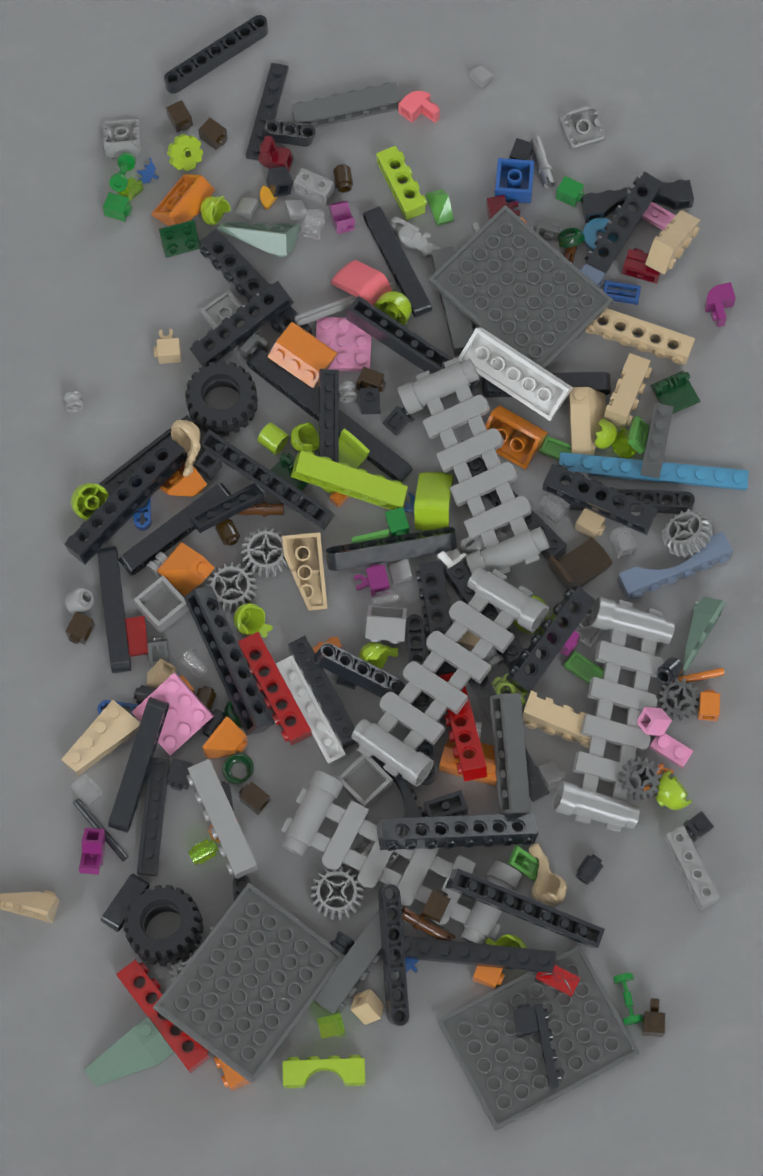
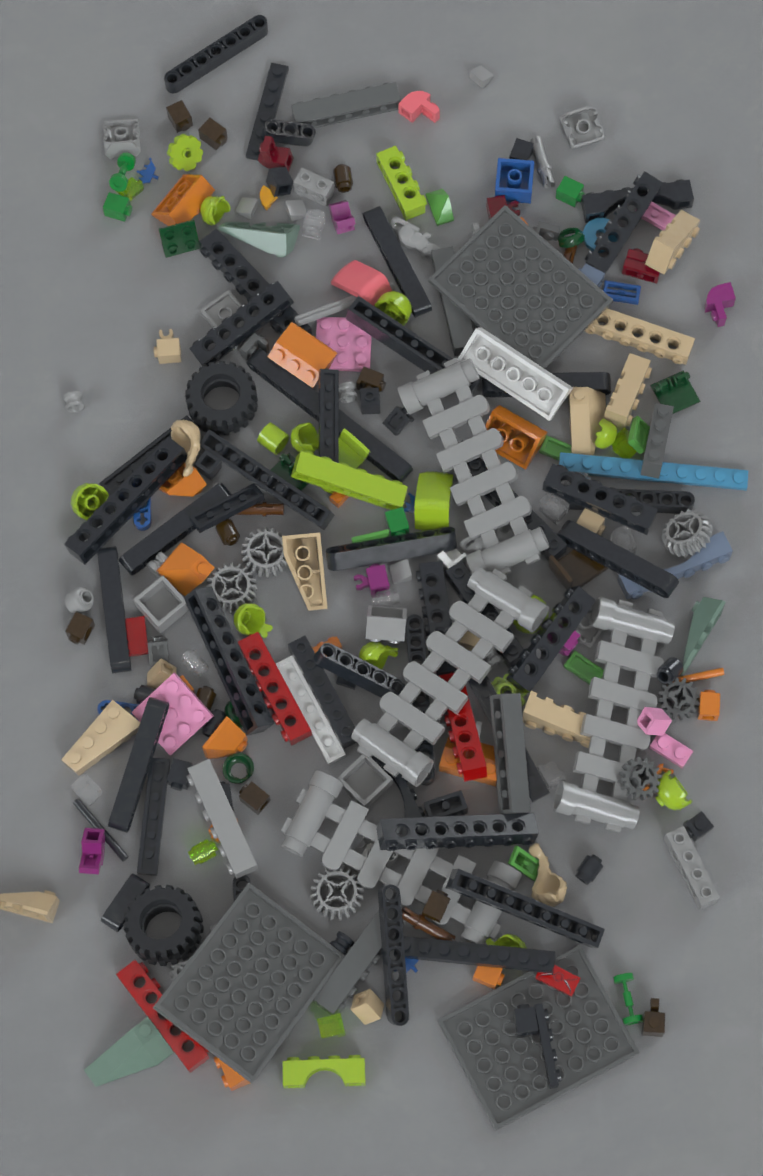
(618, 559): none -> black beam

